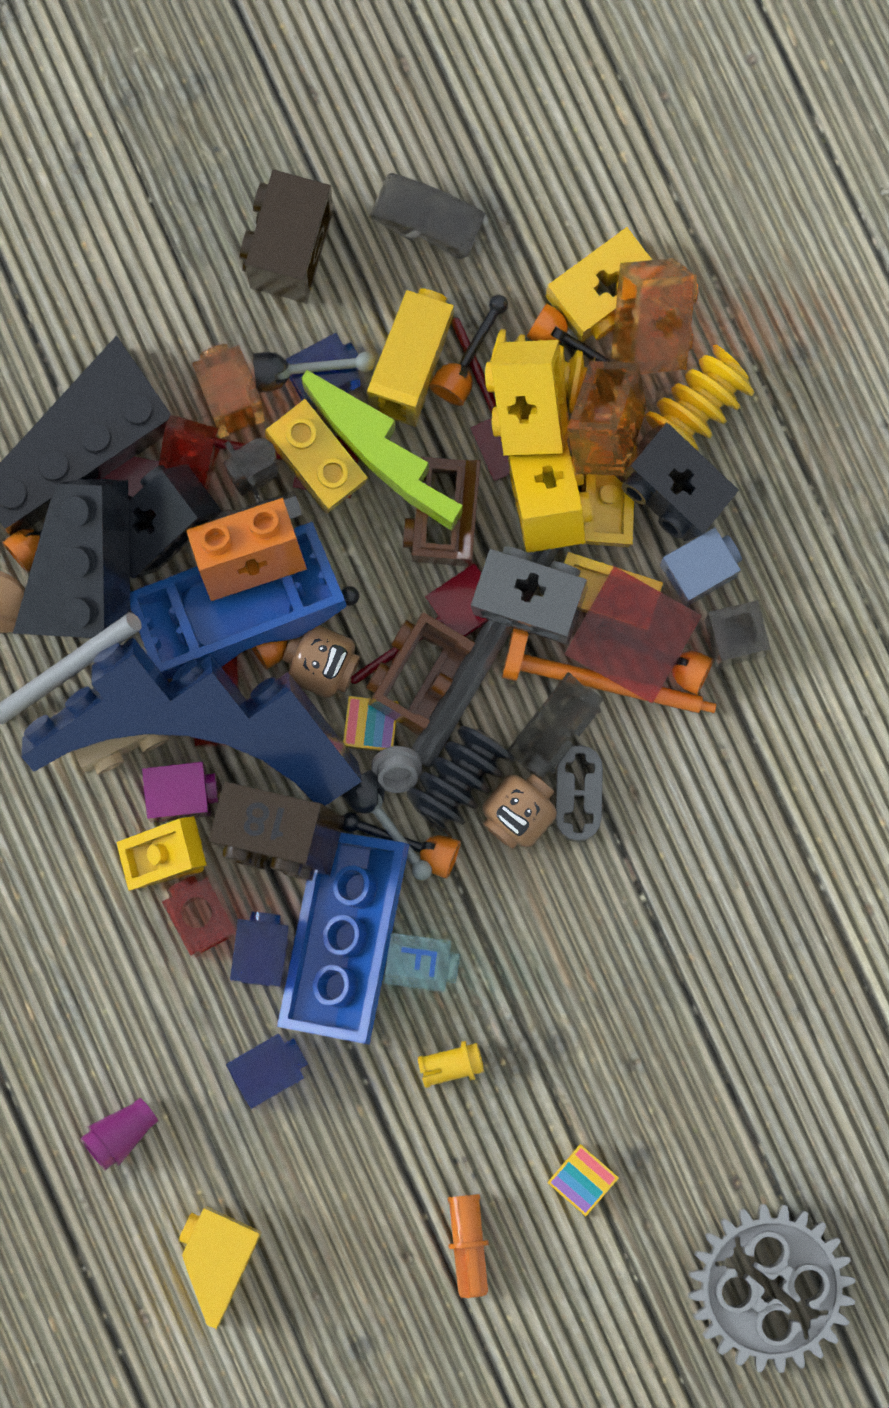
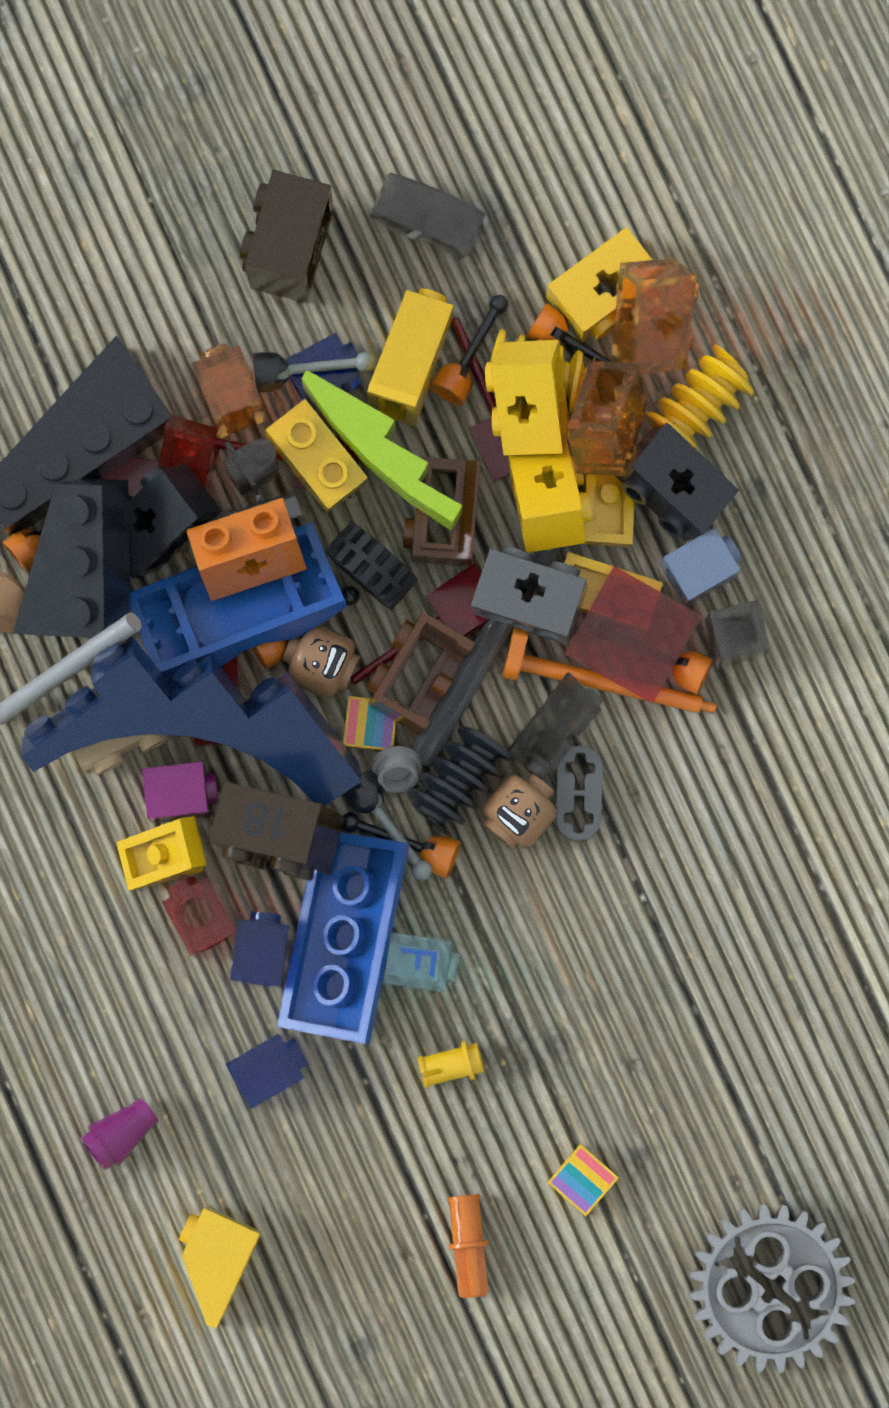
(371, 565): none -> black tyre

